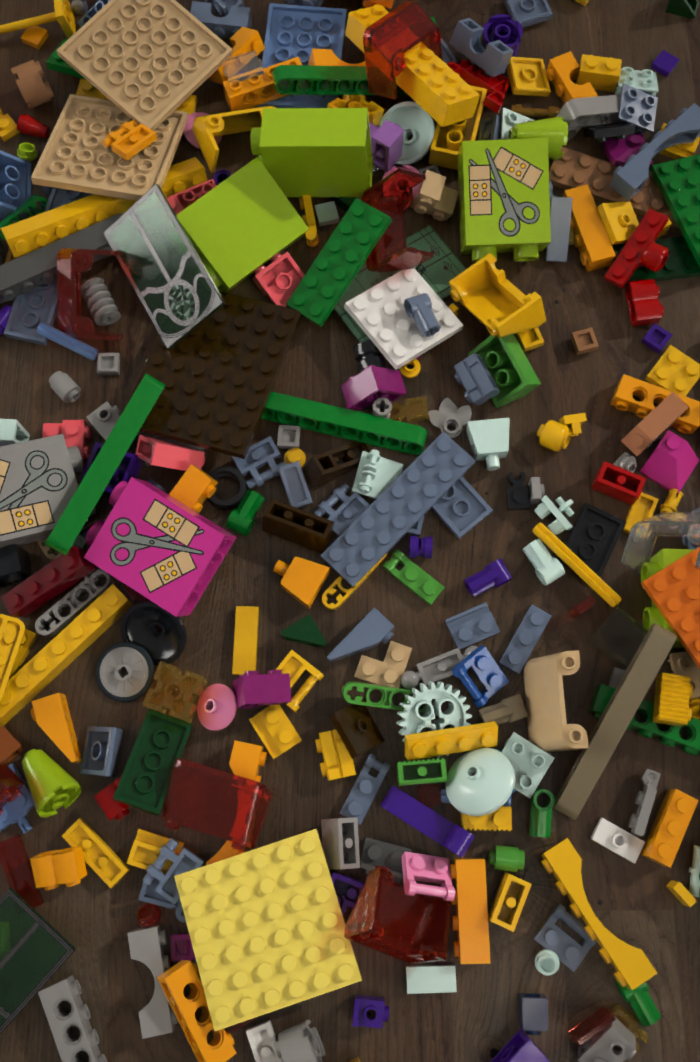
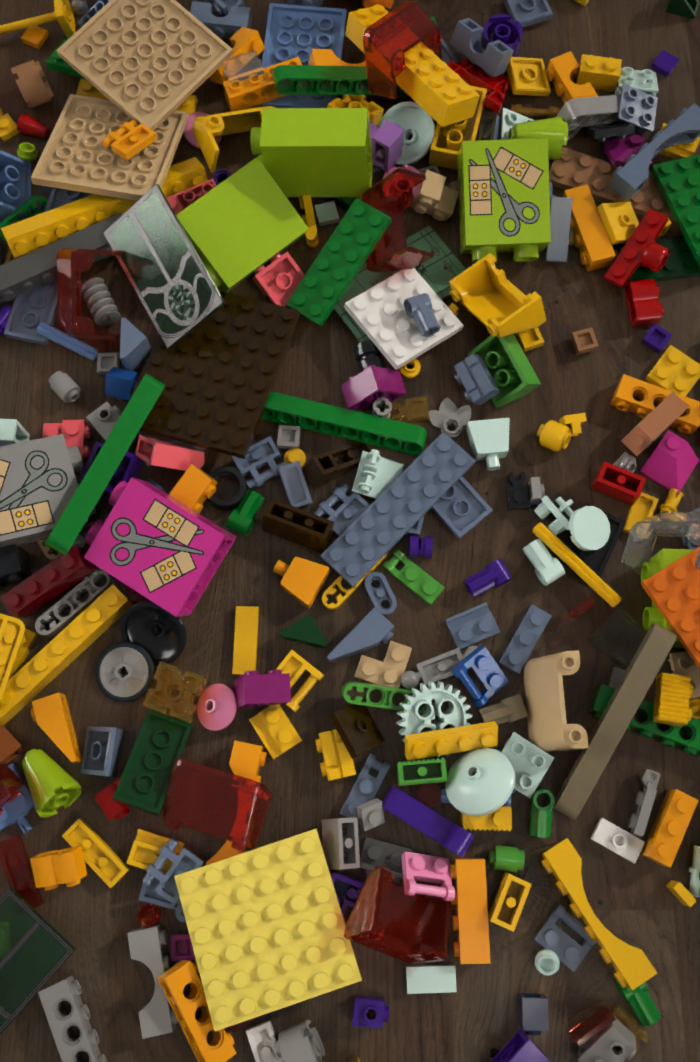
(120, 383): none -> blue brick
(133, 346): none -> sand blue slope
(370, 814): none -> light grey plate
(380, 594): none -> sand blue plate
(589, 528): none -> light aqua tile

